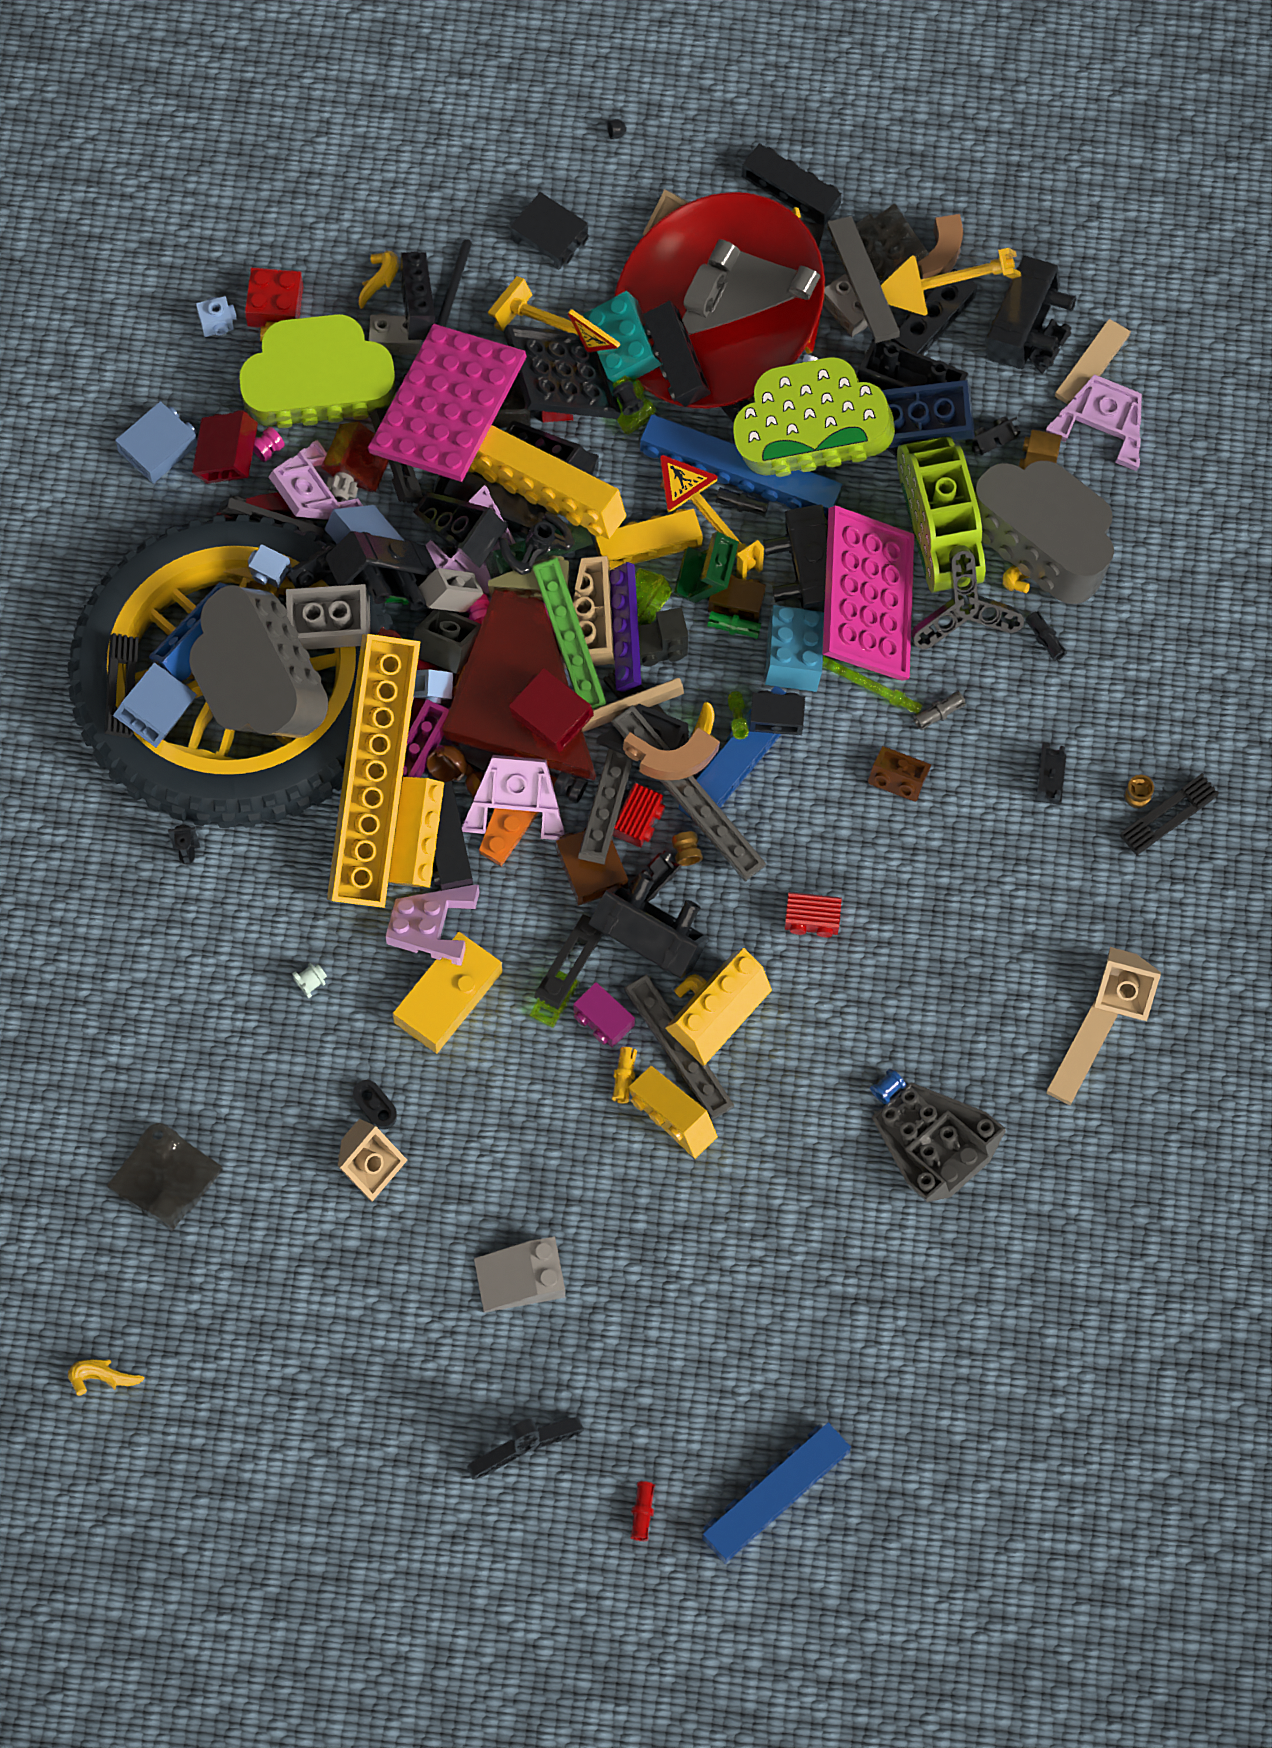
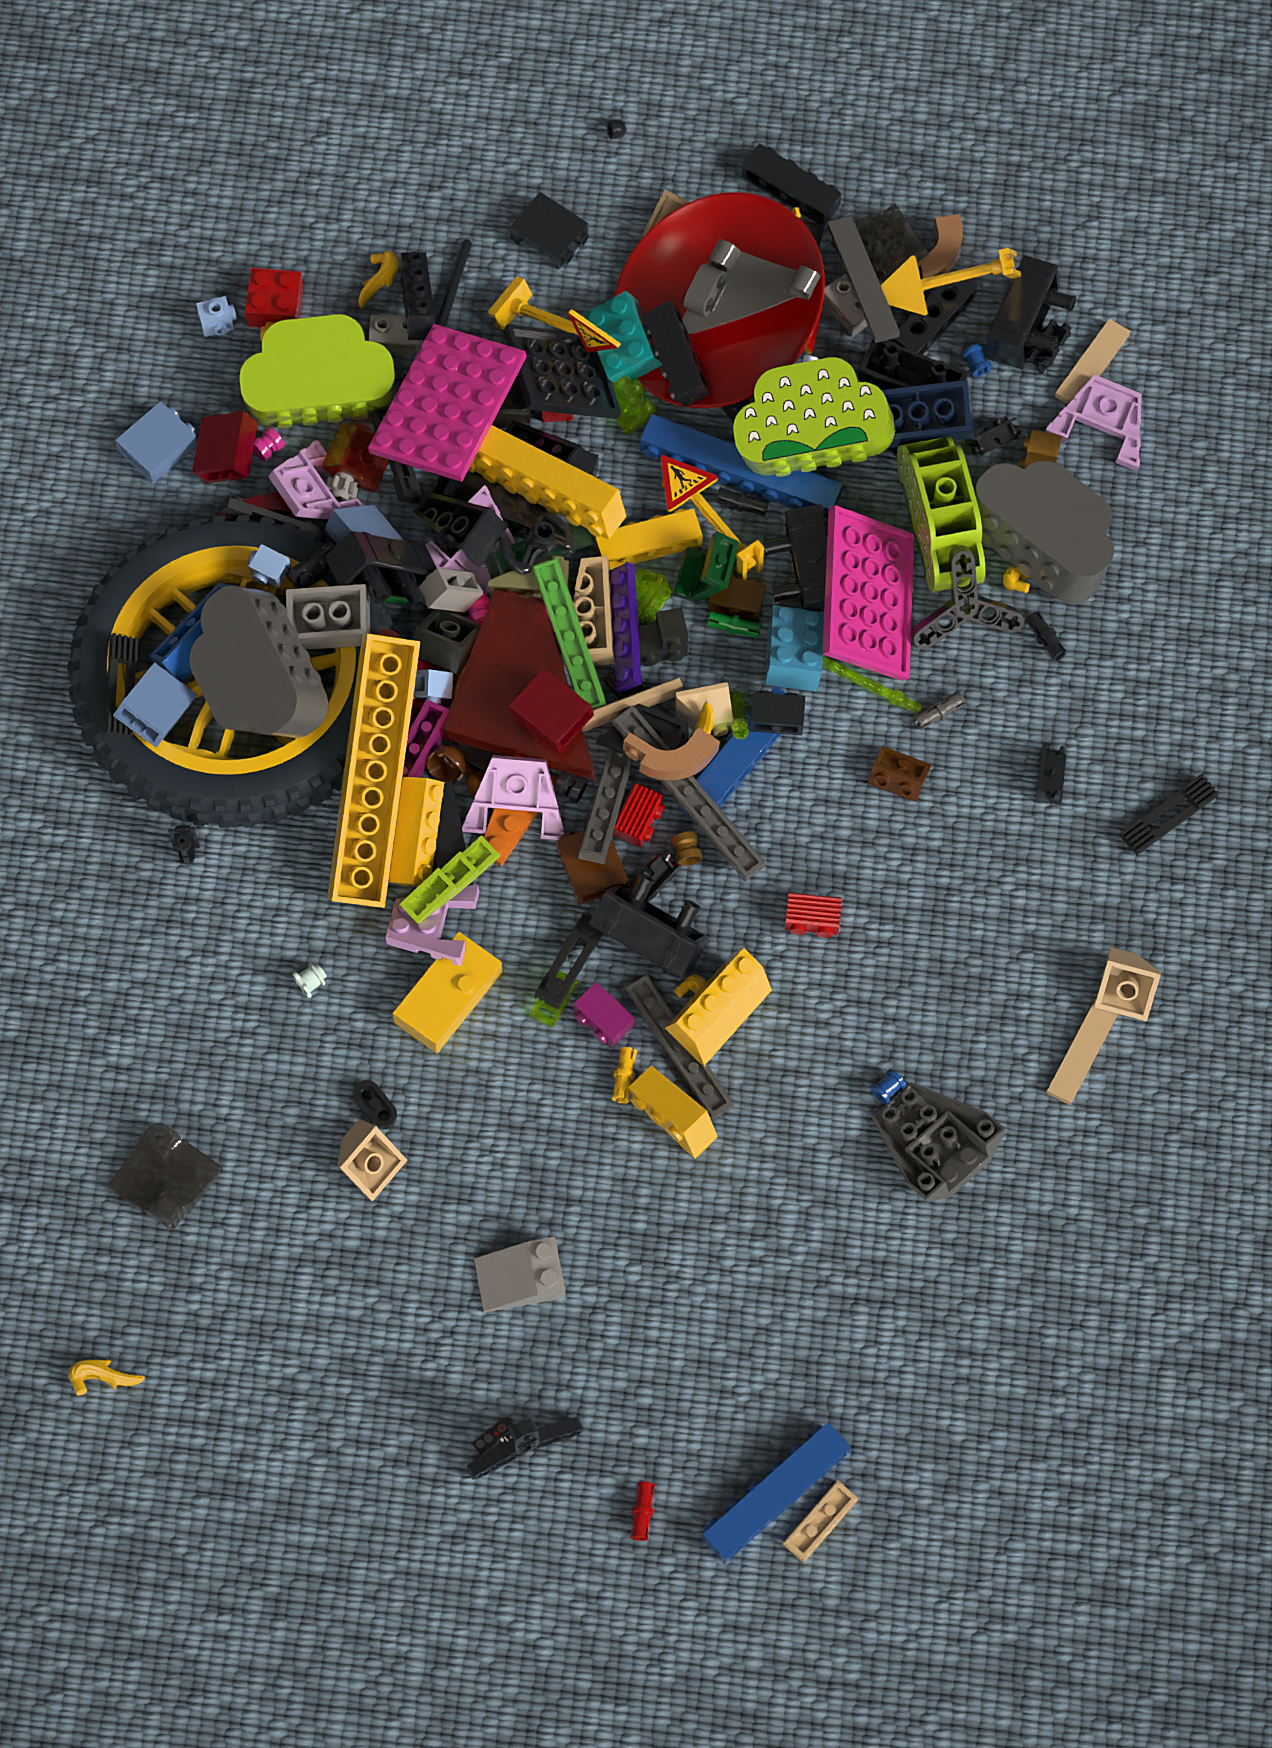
(450, 880): none -> lime slope
(493, 1437): none -> black sticker
(627, 398): black bush -> none
(690, 702): none -> tan slope
(820, 1521): none -> tan tile
(976, 360): none -> blue bush
(1142, 786): pearl gold wheel -> none

